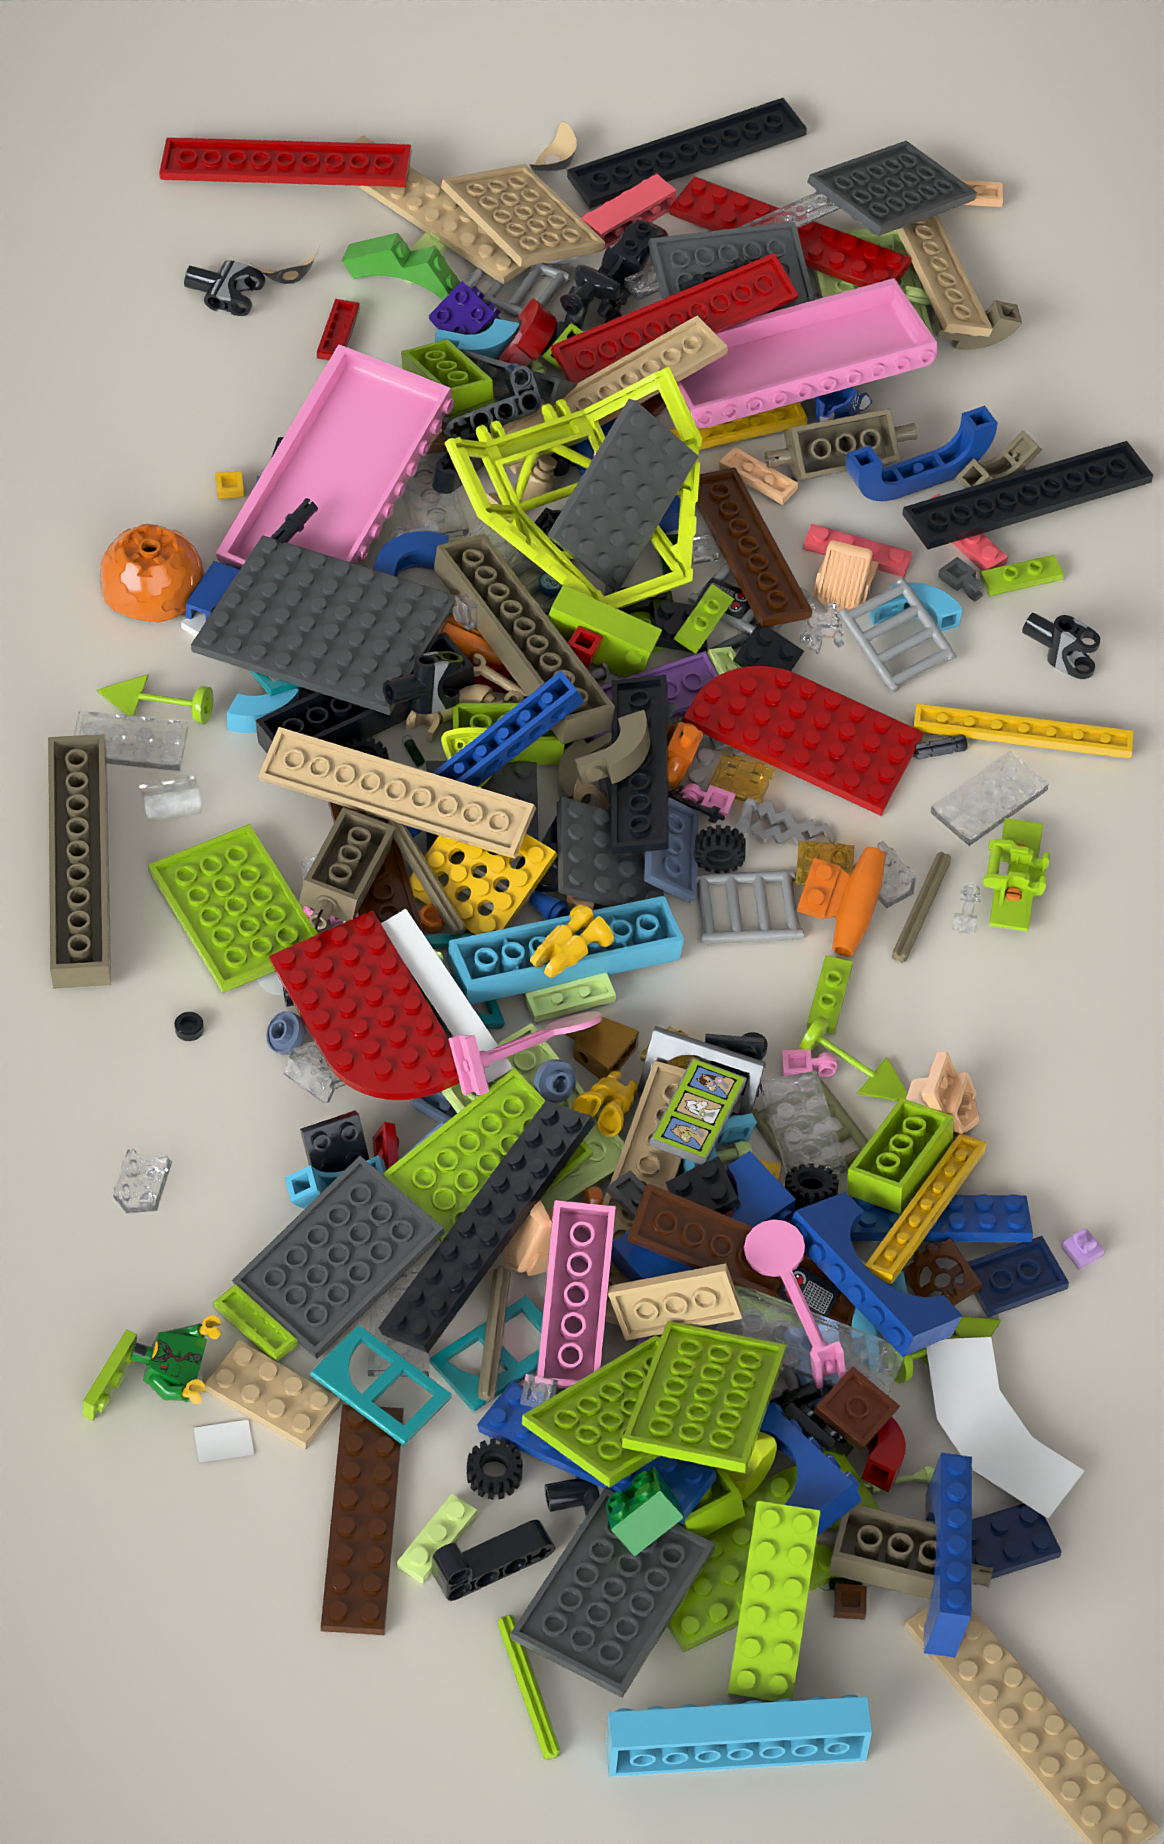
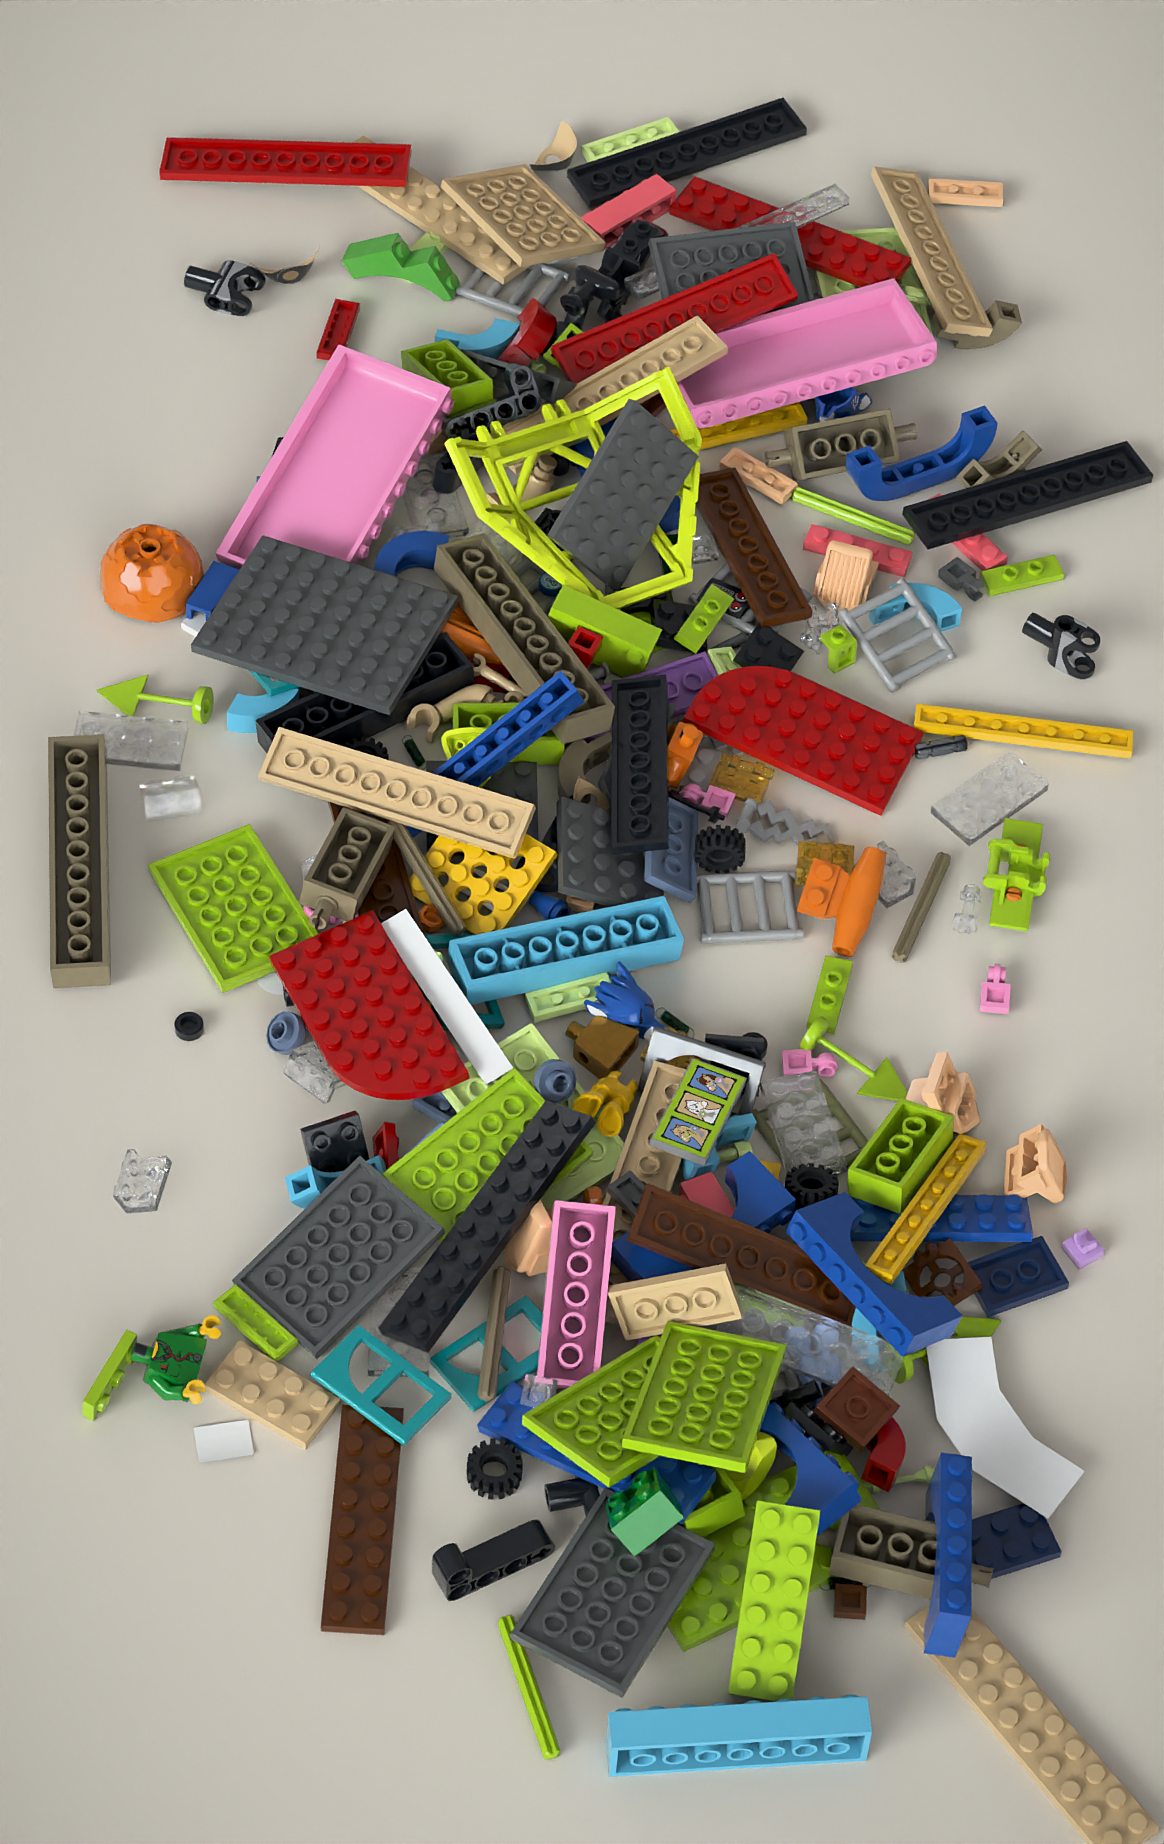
(229, 484): yellow plate -> none
(295, 521): black pin -> none
(426, 683): black connector -> none
(441, 1530): yellowish green plate -> none
(464, 311): dark purple bracket -> none
(465, 611): clear plate -> none
(471, 1061): bright pink piece -> none
(566, 949): yellow piece -> none
(622, 756): dark tan arch -> none
(624, 1003): none -> blue piece
(628, 139): none -> yellowish green plate
(674, 1022): none -> clear green piece
(698, 279): black piece -> none
(706, 1186): black plate -> none
(777, 1250): bright pink piece -> none
(817, 1292): black sticker -> none
(841, 648): none -> lime bracket
(853, 516): none -> lime axle
(891, 188): dark grey plate -> none
(994, 992): none -> bright pink plate
(1036, 1166): none -> light nougat piece

